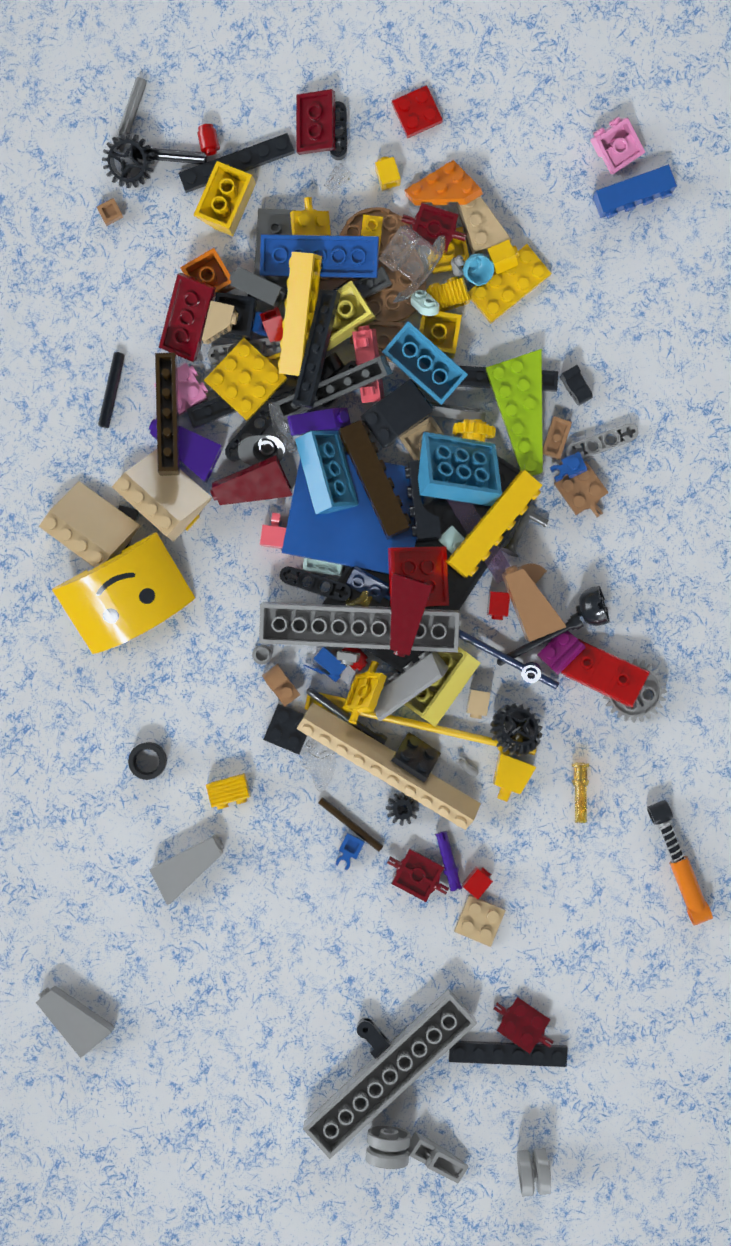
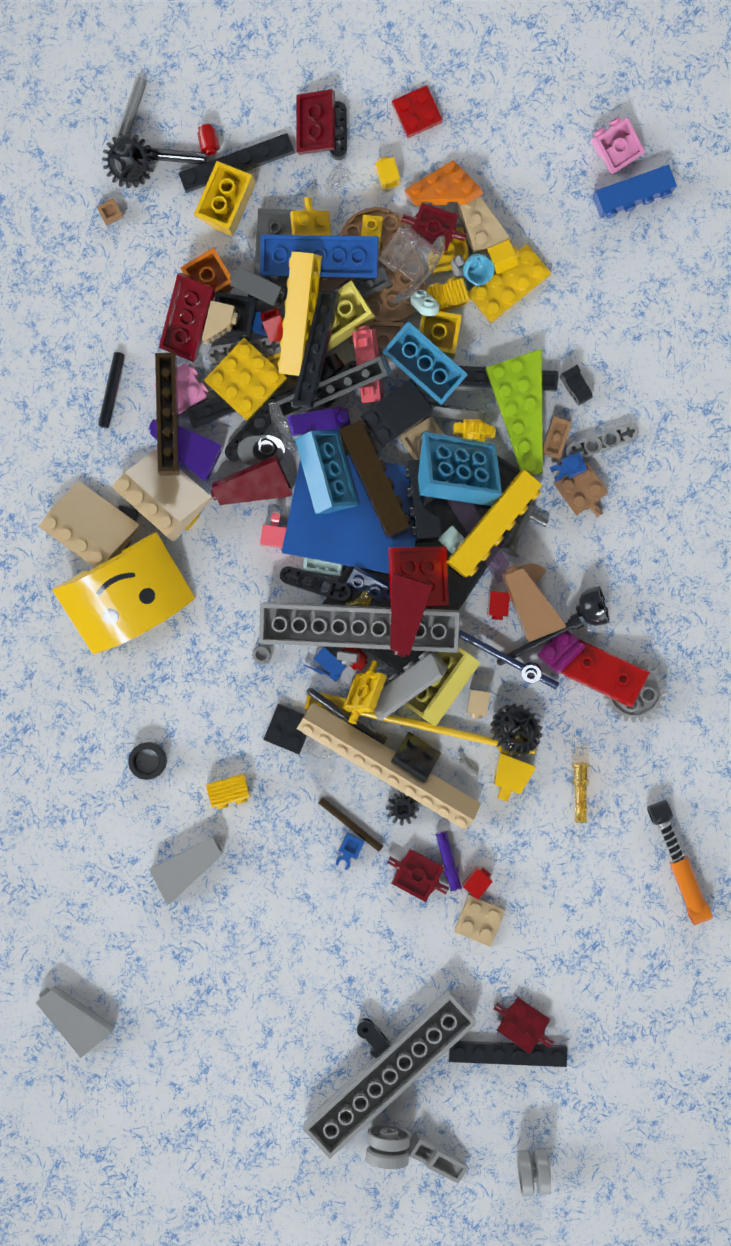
(281, 685): medium nougat brick -> none

